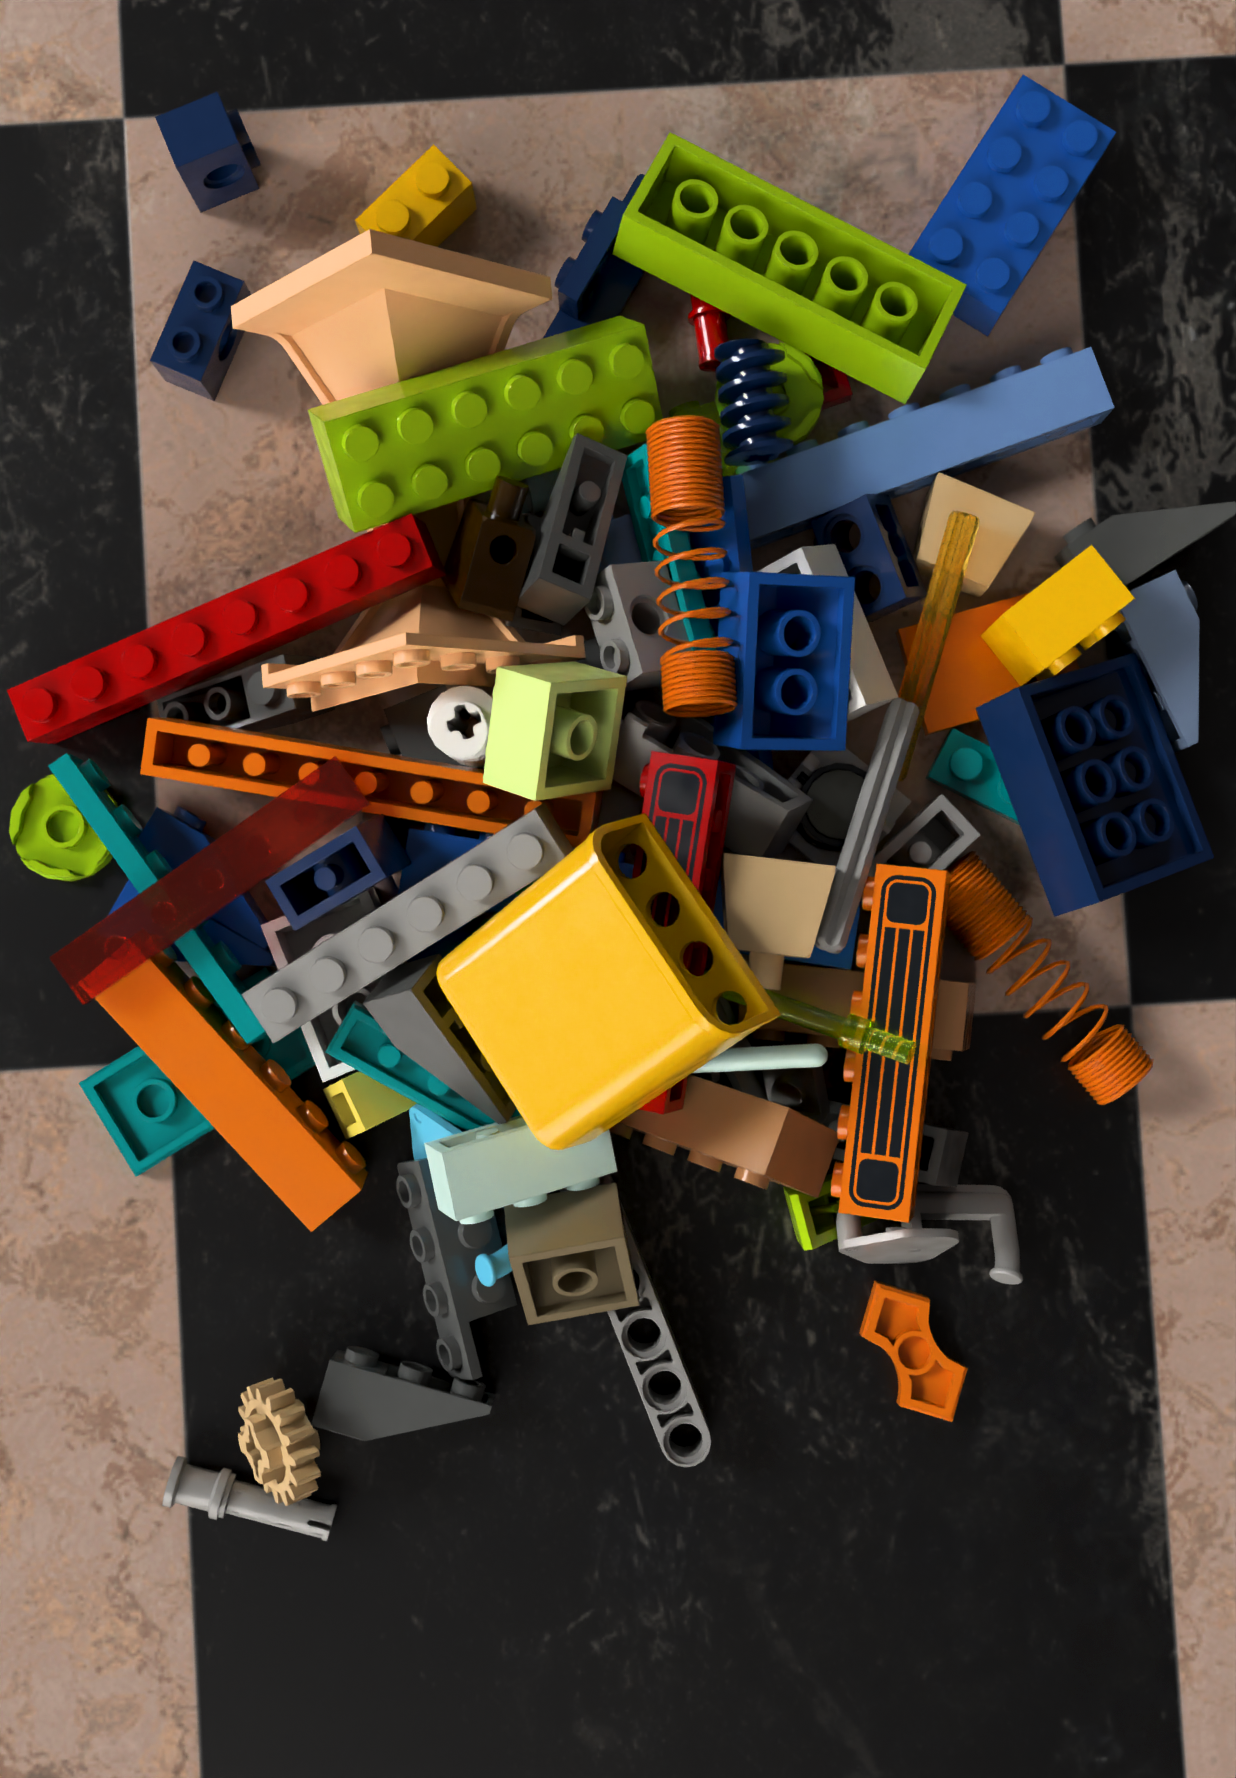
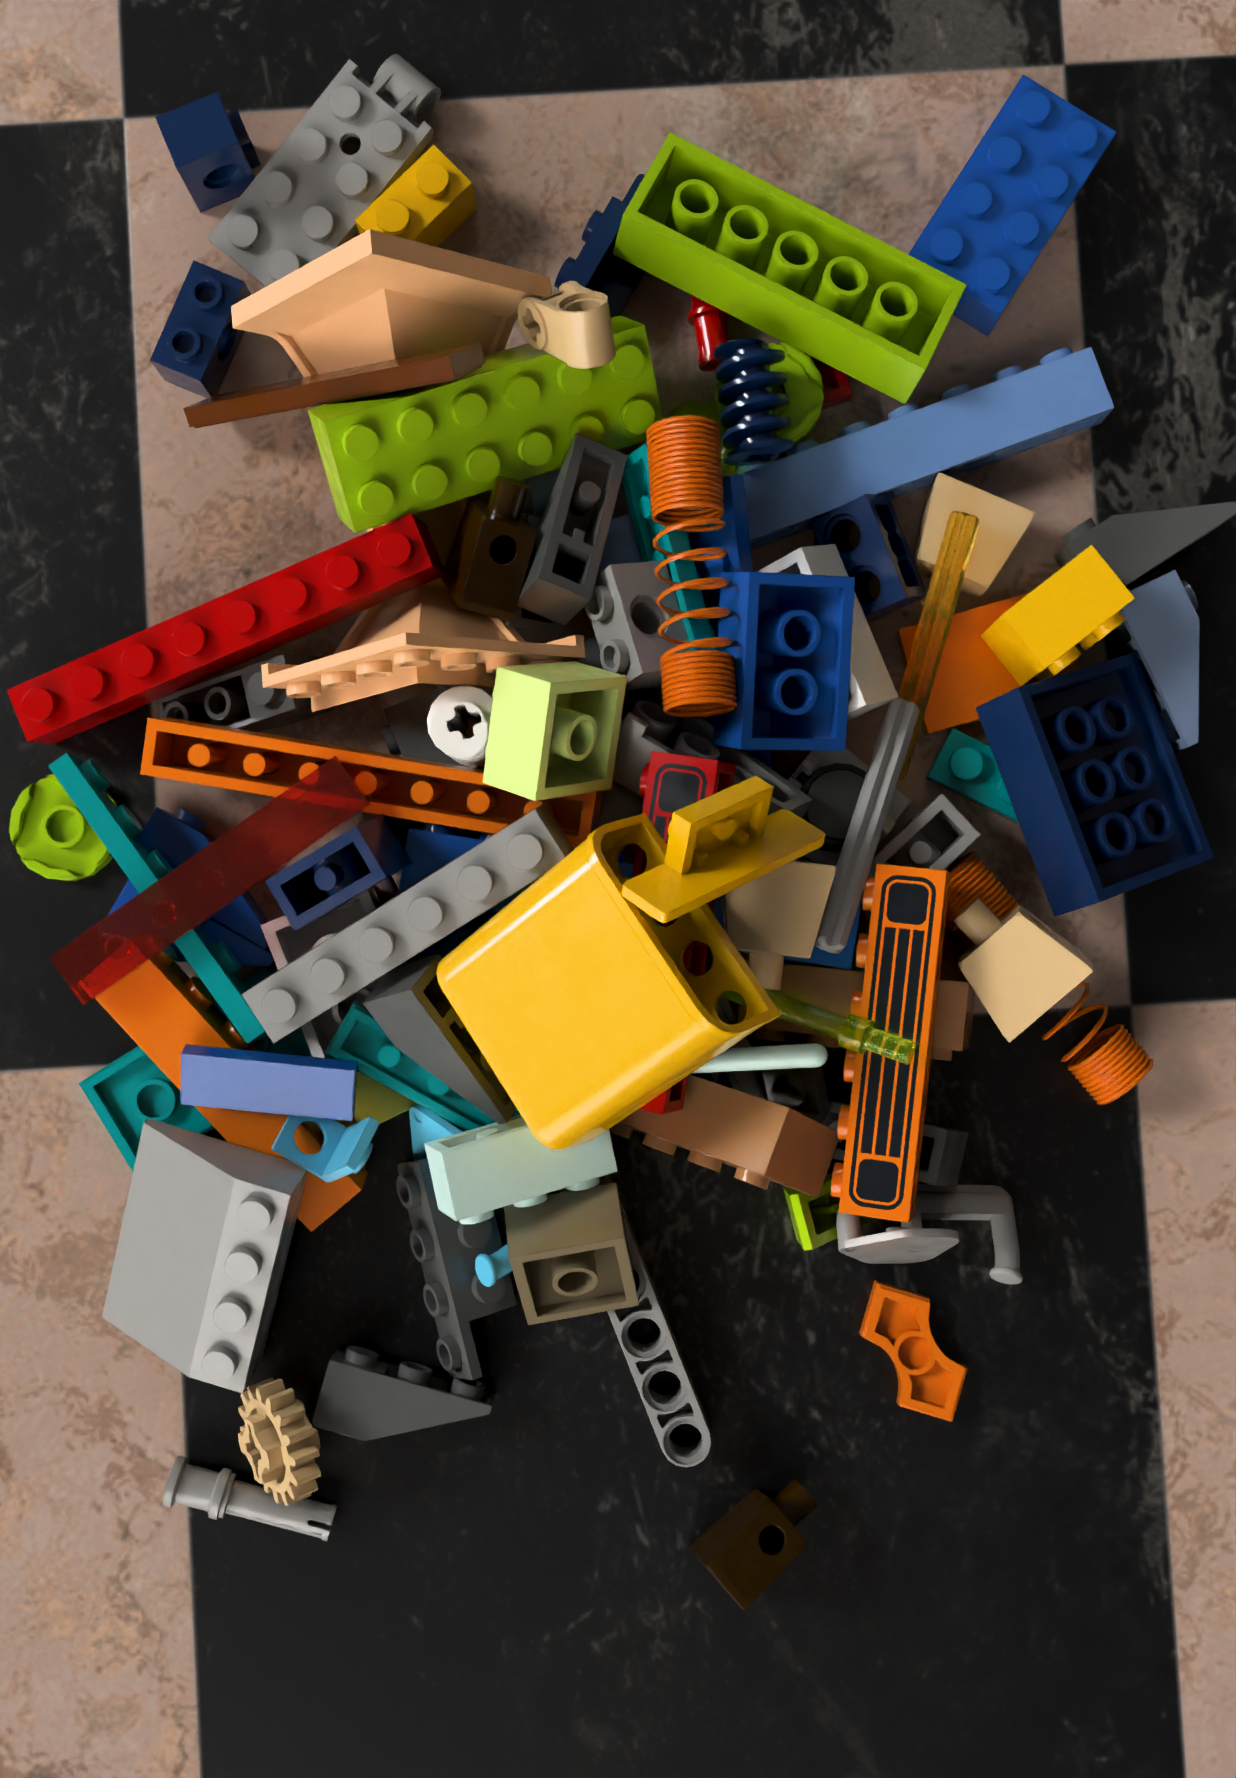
(203, 1252): none -> light grey slope
(268, 1082): none -> tile
(311, 189): none -> light grey hinge
(337, 386): none -> reddish brown tile
(342, 1151): none -> medium azure bracket
(570, 325): none -> tan piece
(719, 848): none -> yellow bracket
(740, 1558): none -> dark brown torso
(1017, 965): none -> tan torso

